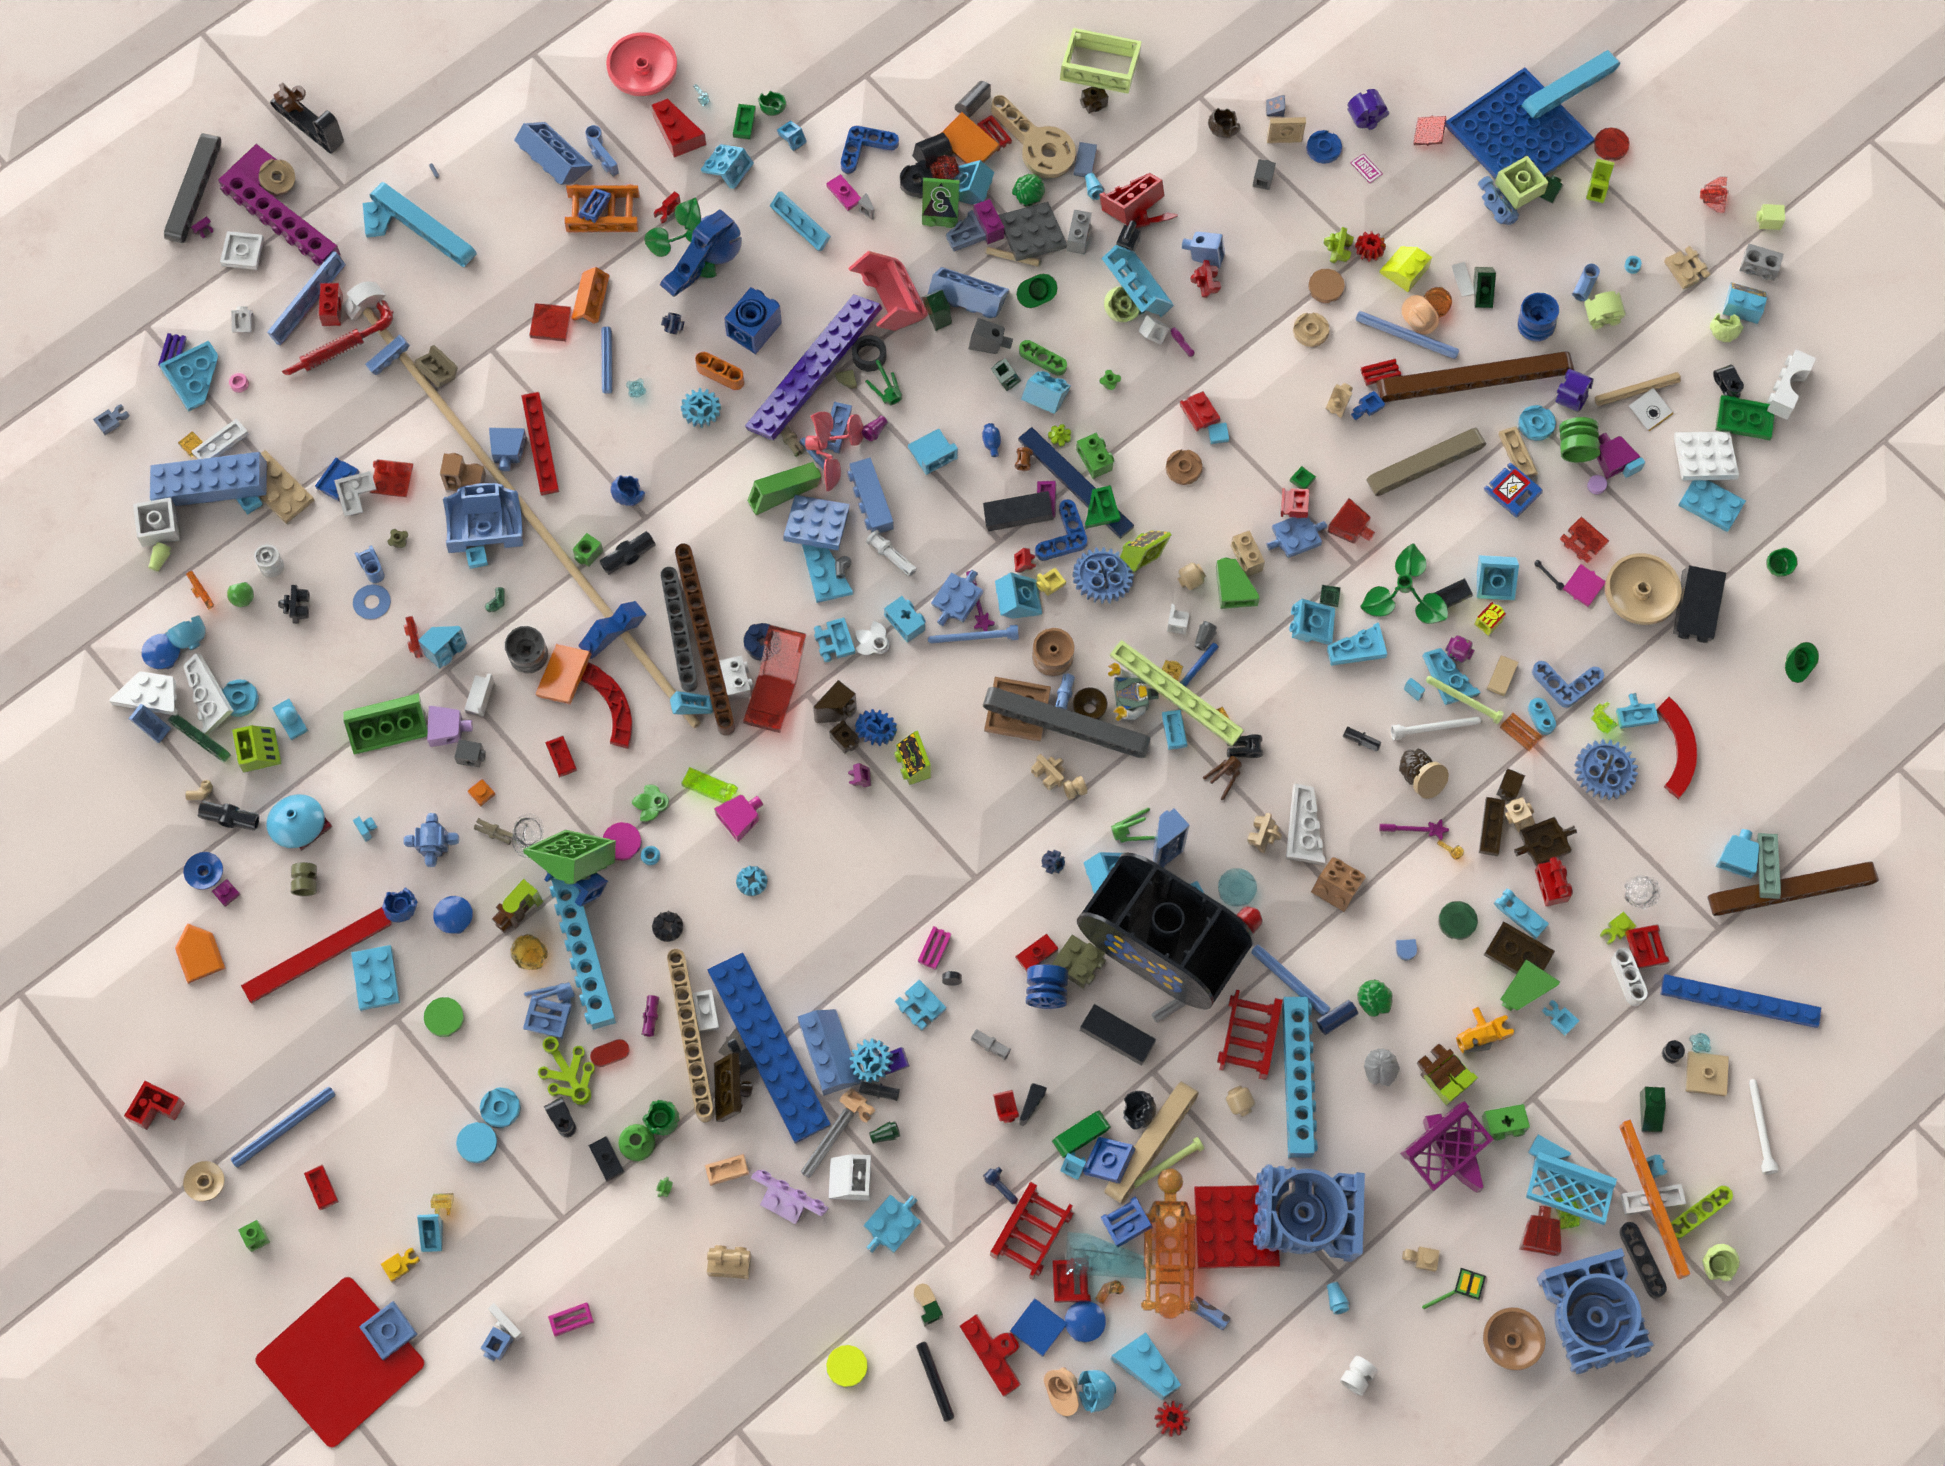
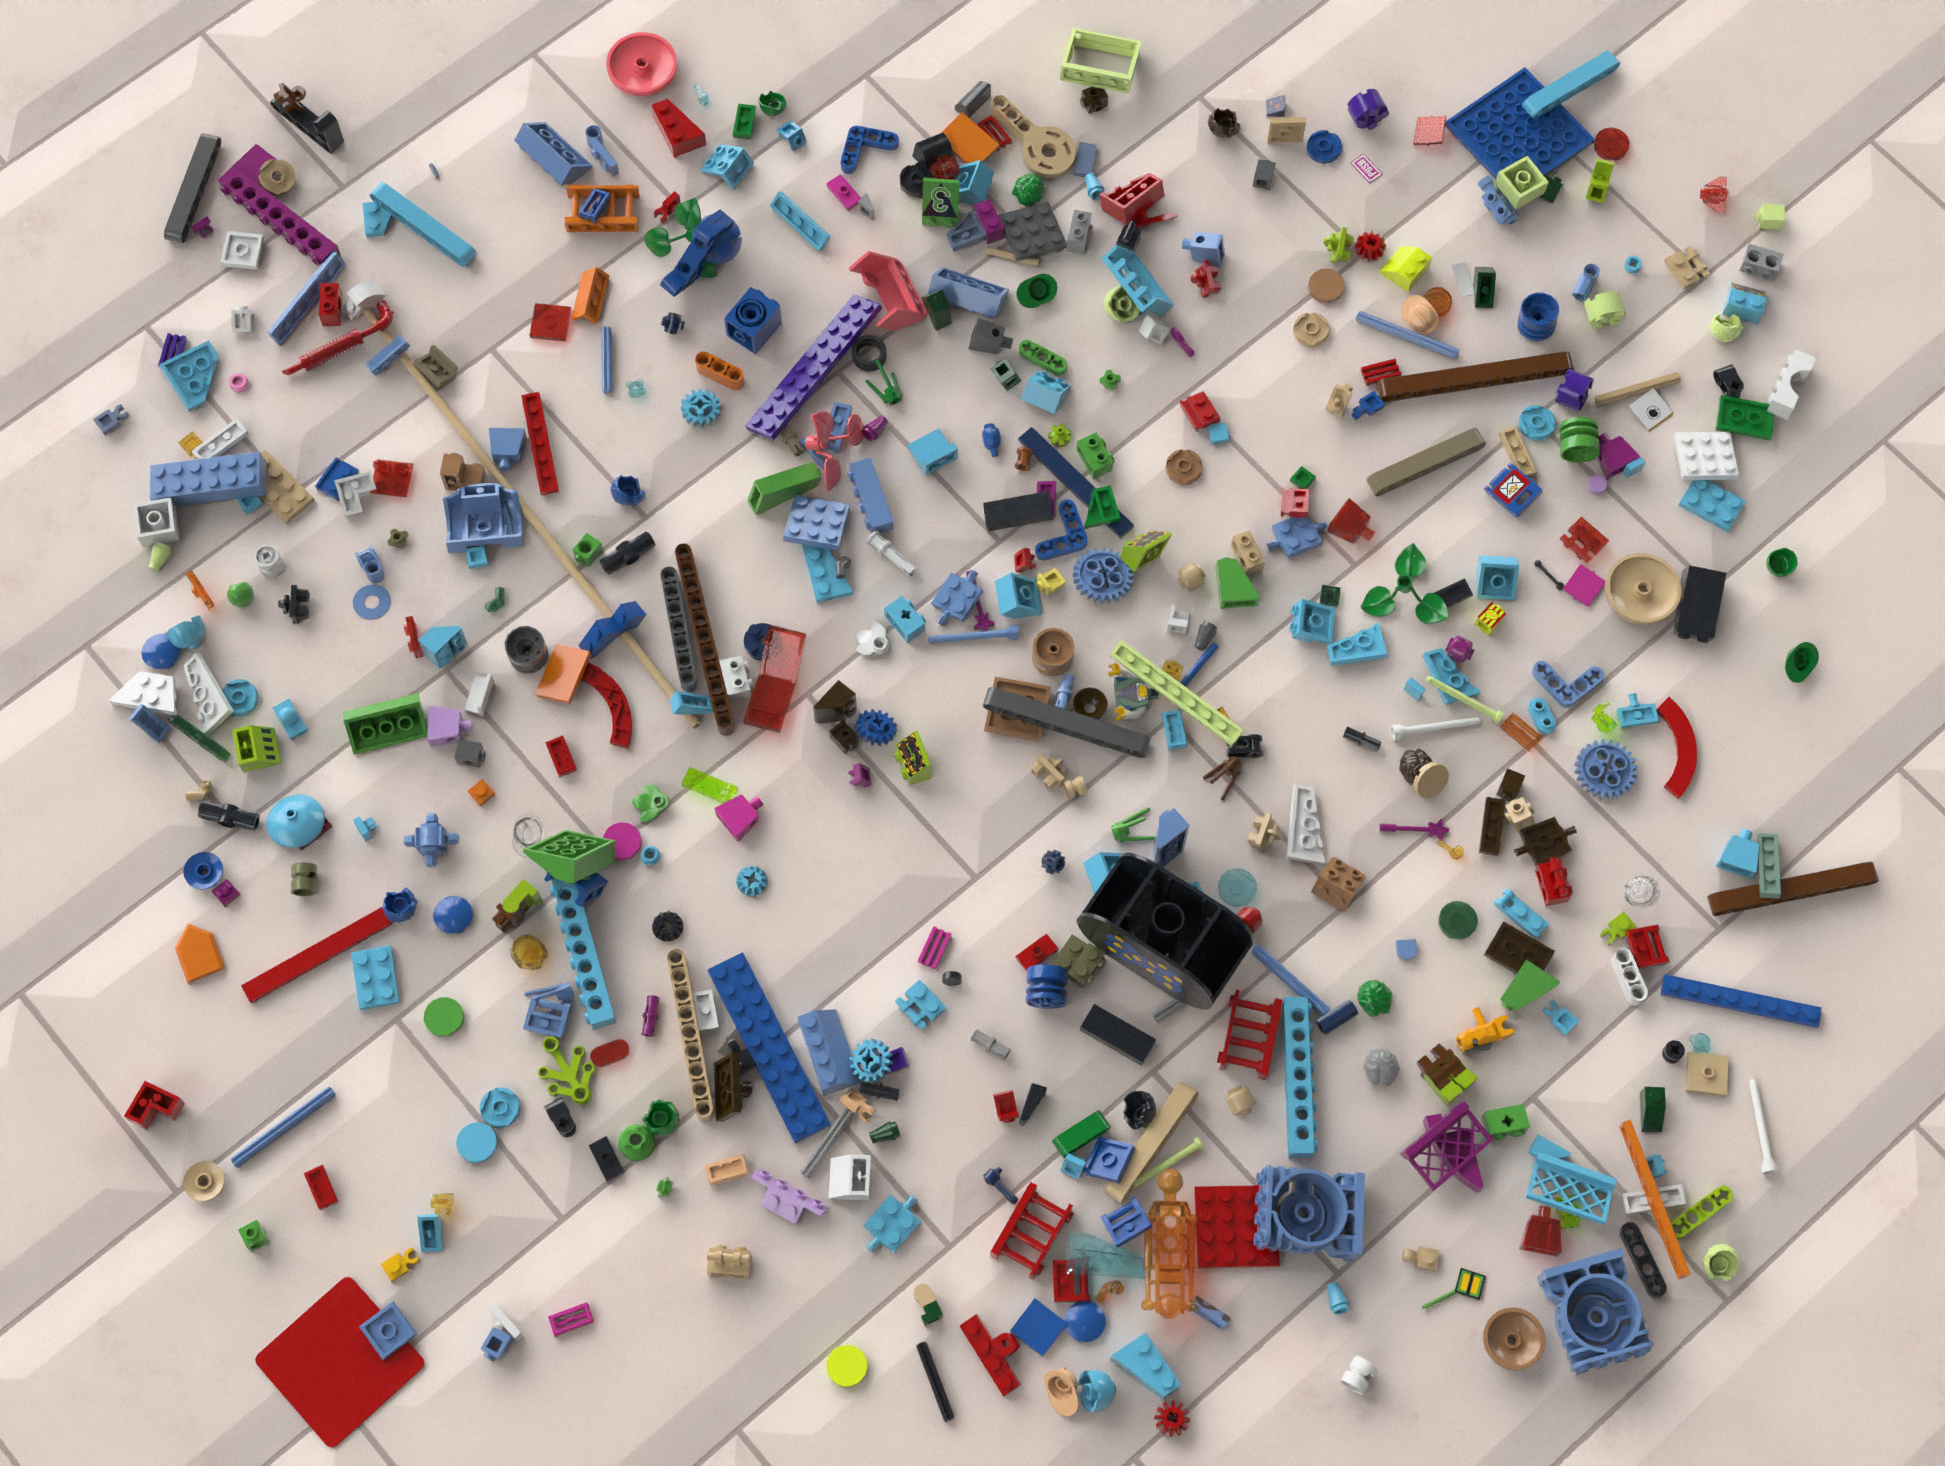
(493, 831): dark tan pin -> none
(840, 638): medium azure plate -> none
(846, 378): olive tile -> none
(1502, 675): tan tile -> none

